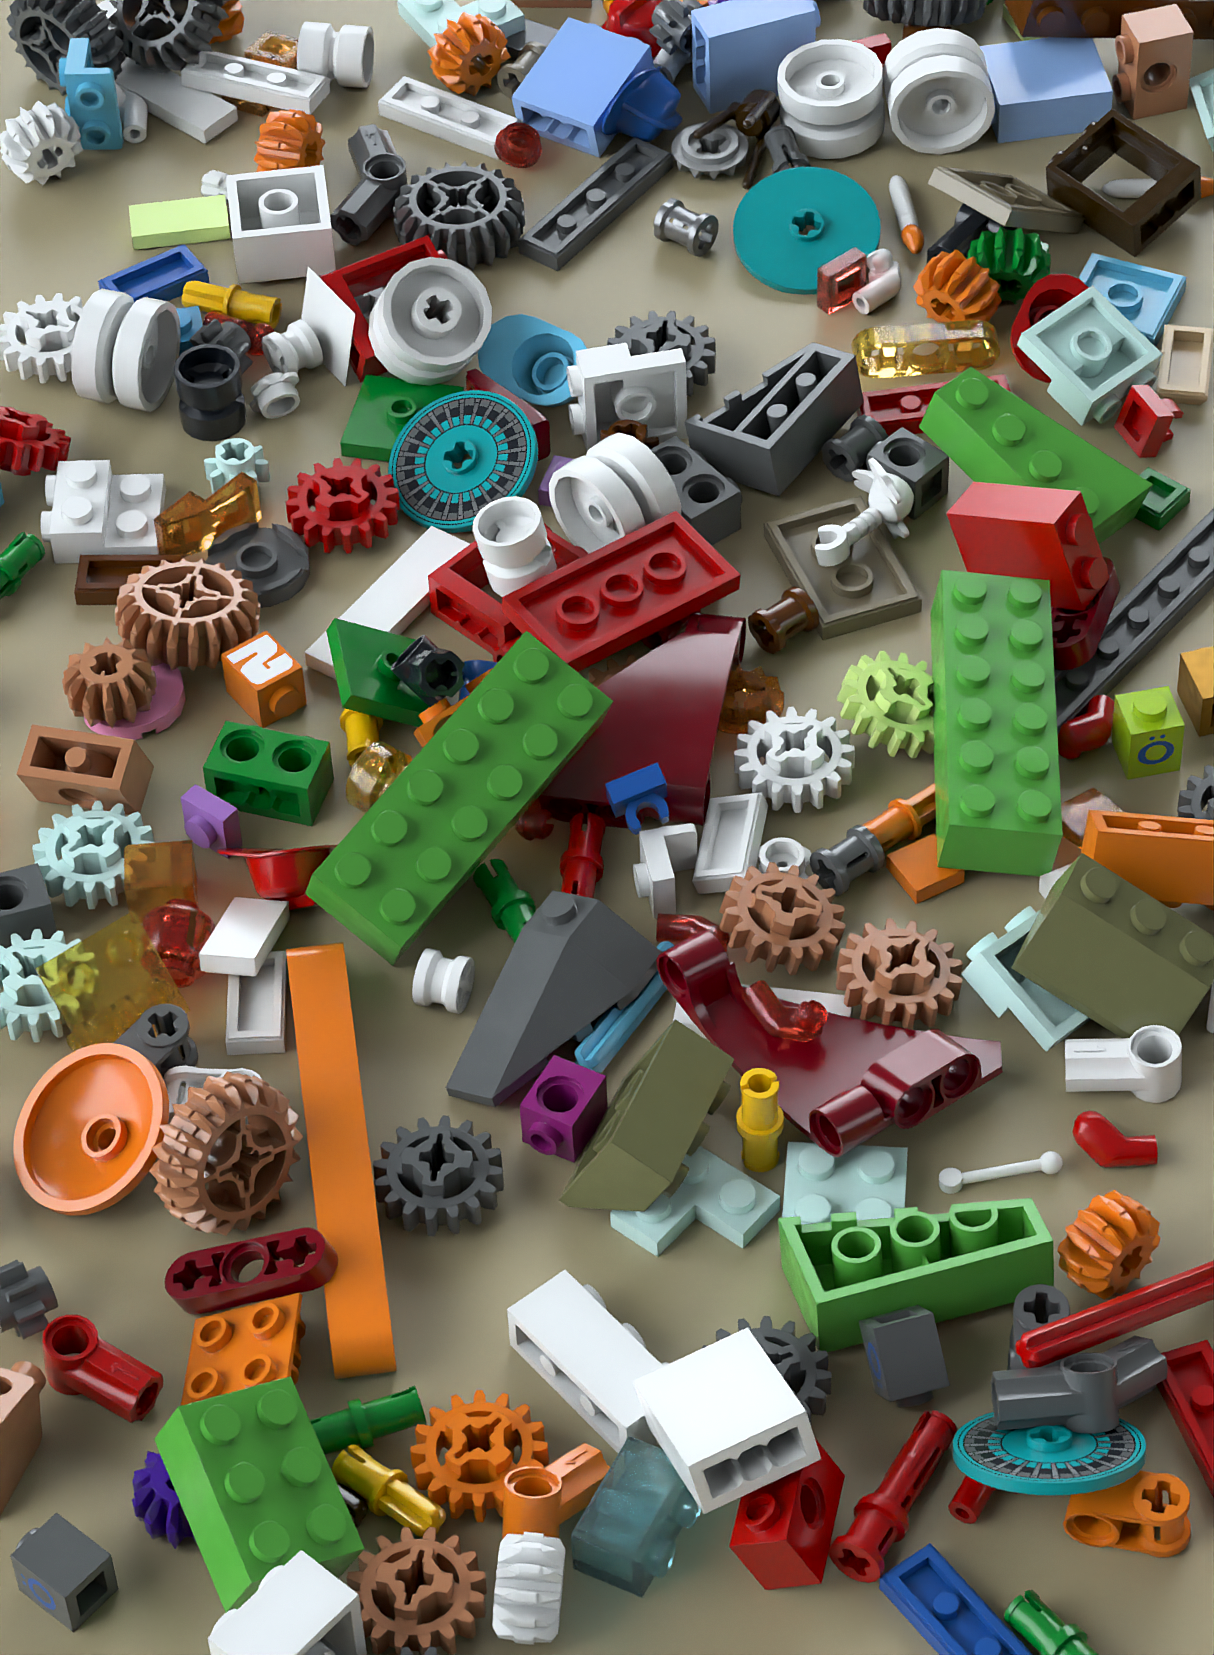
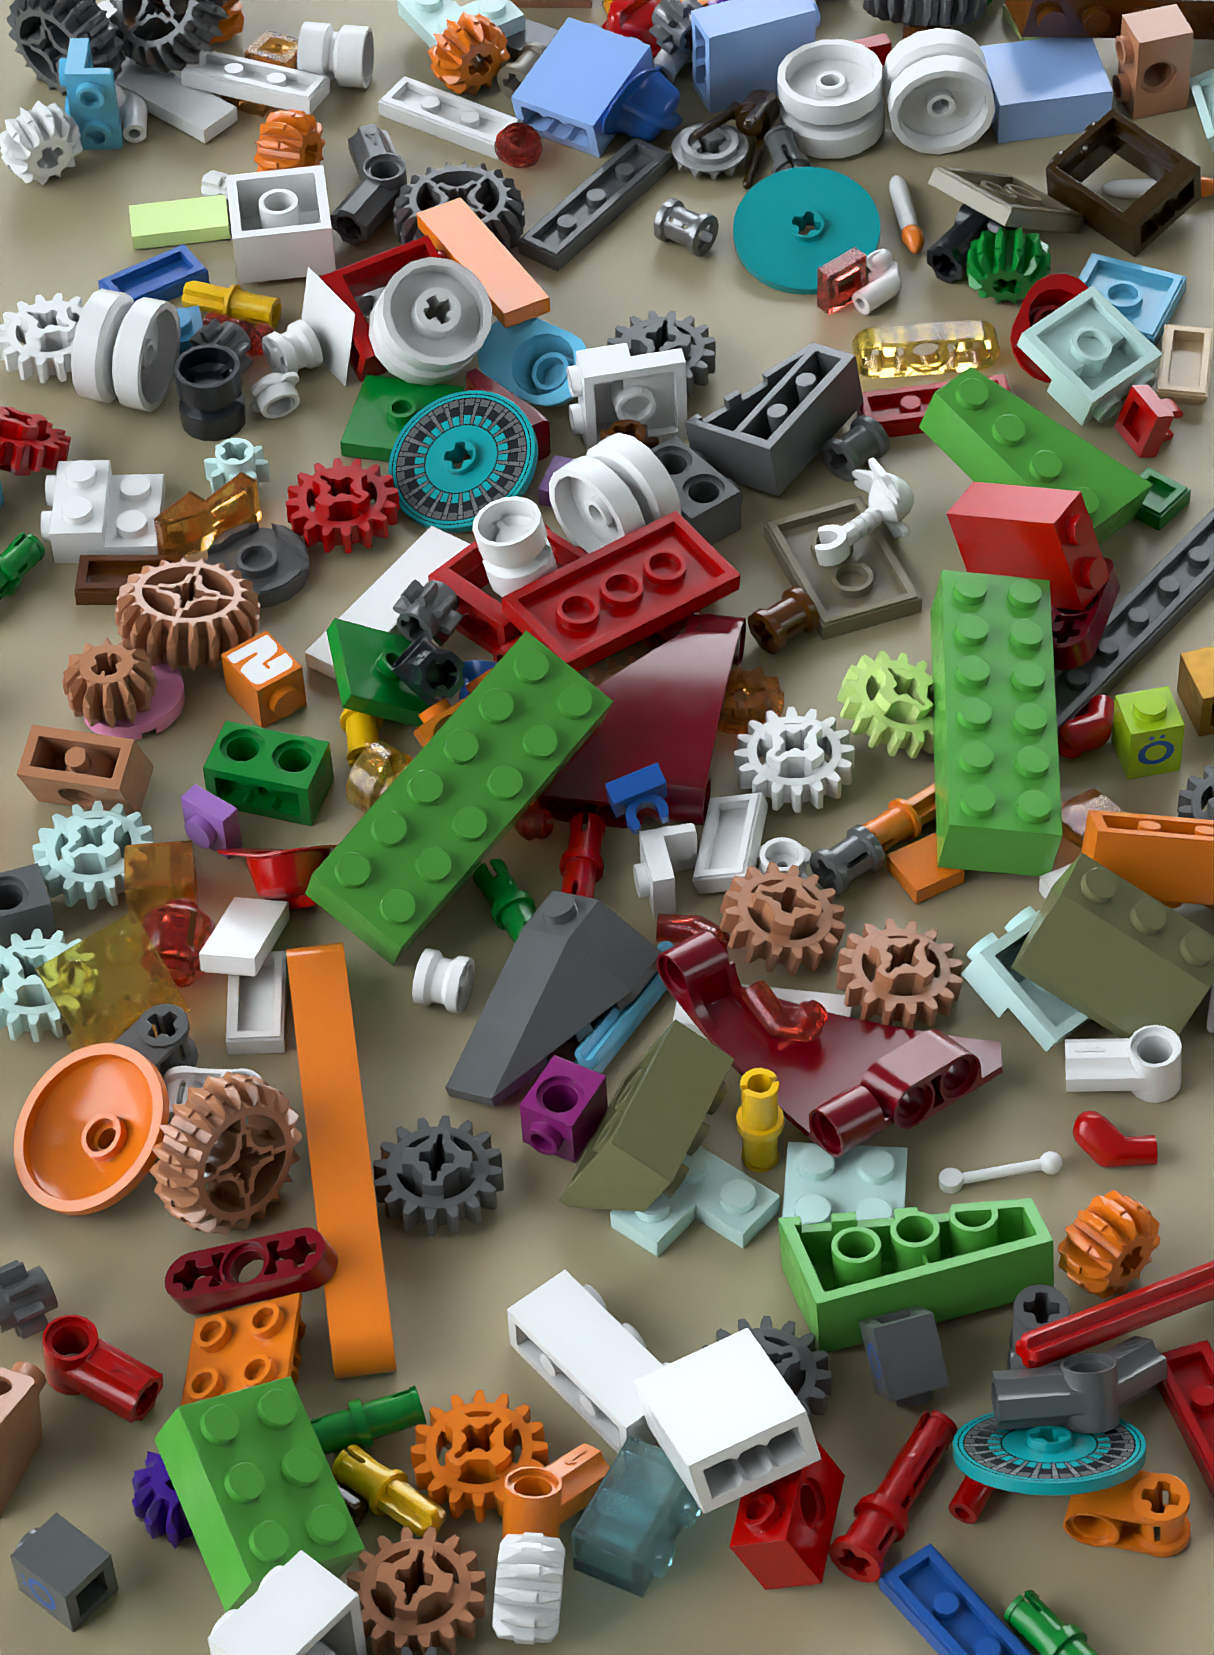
(428, 611): none -> dark grey gear
(470, 243): none -> tile
(916, 463): dark grey brick -> none
(956, 289): orange gear -> none

